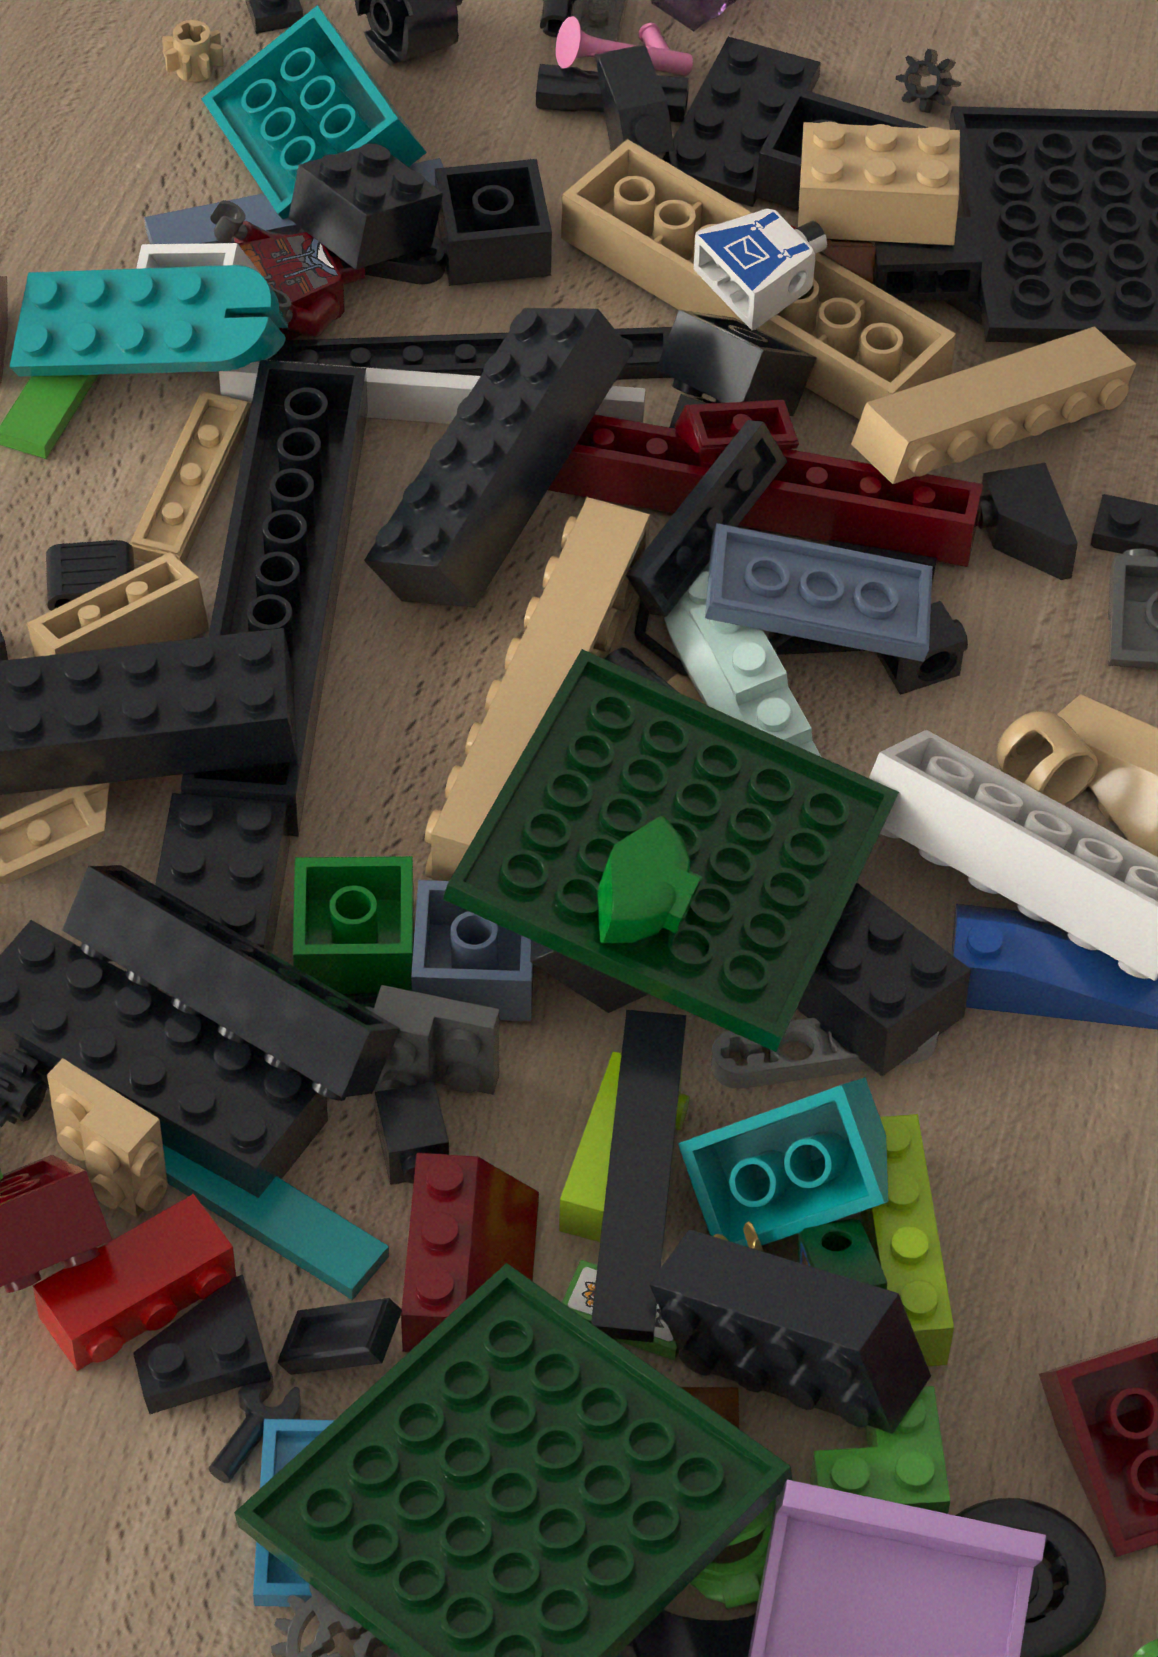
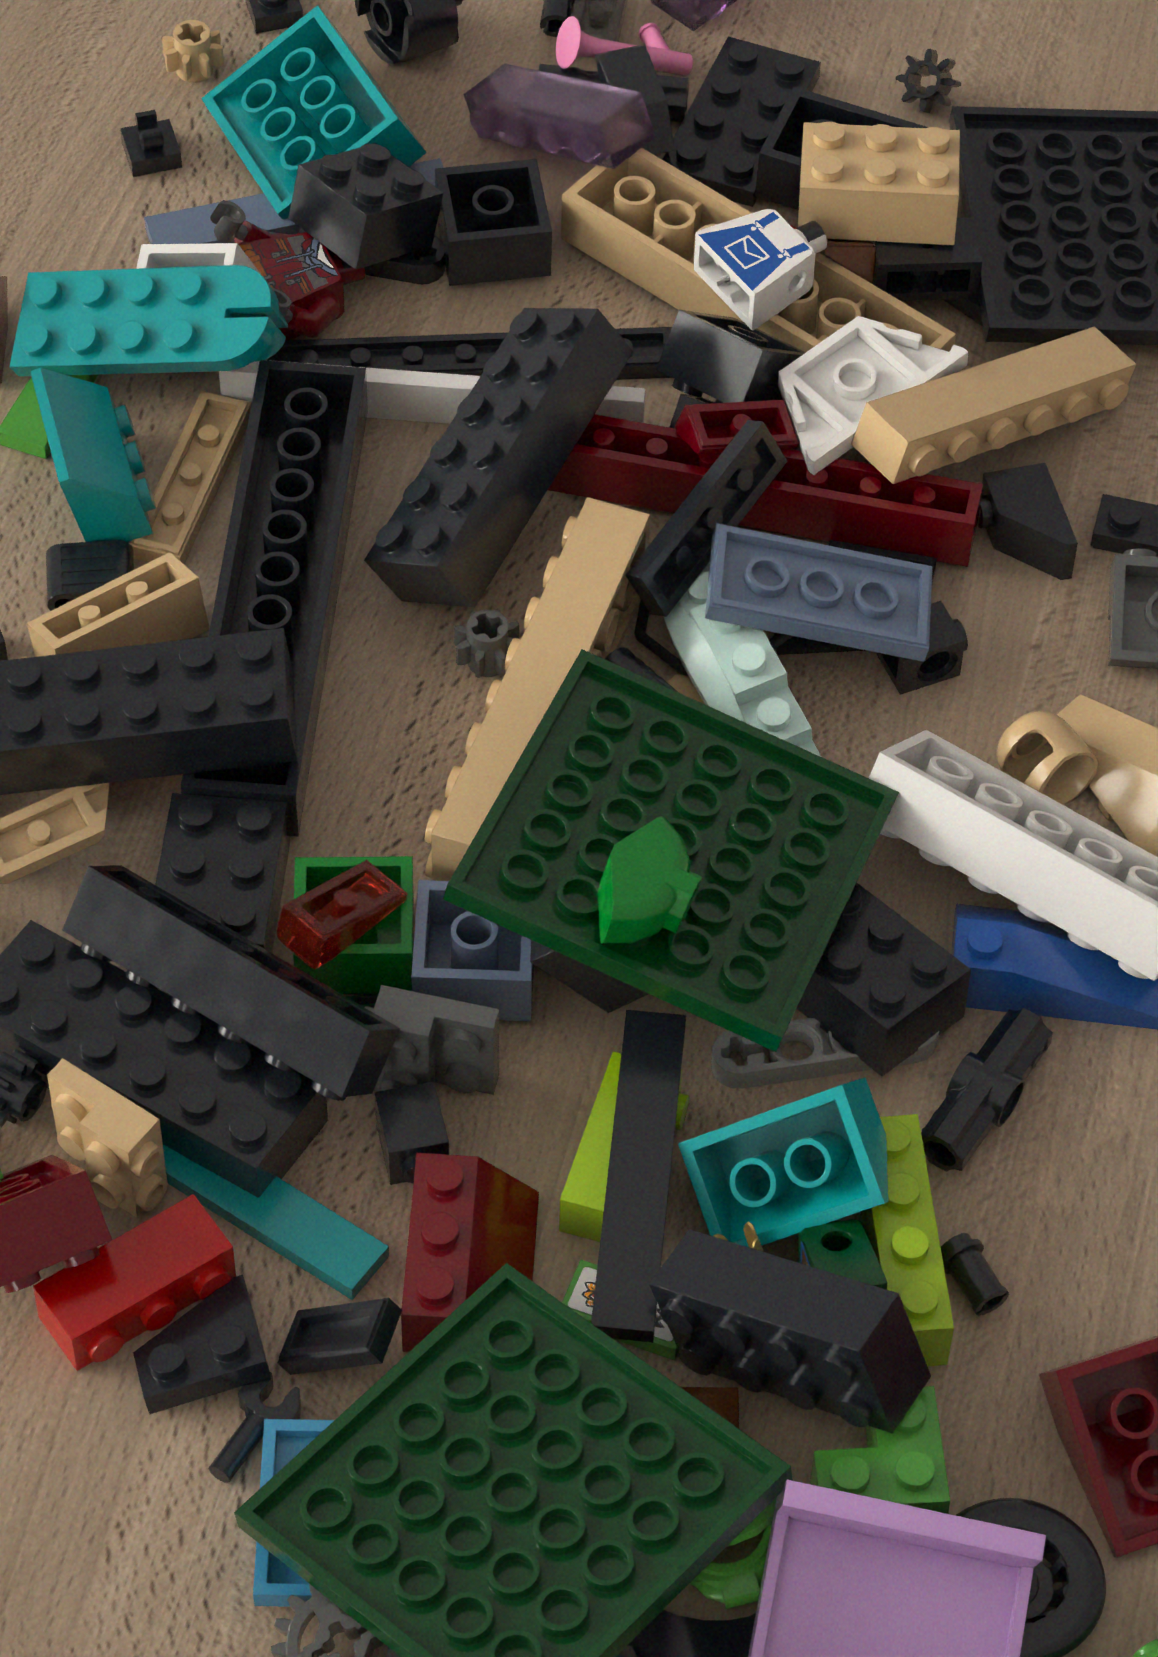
(94, 457): none -> teal slope
(150, 145): none -> black tile
(337, 913): none -> clear red slope
(485, 642): none -> dark grey gear
(559, 115): none -> clear purple brick
(851, 367): none -> white wing
(972, 1273): none -> black pin
(985, 1089): none -> black piece

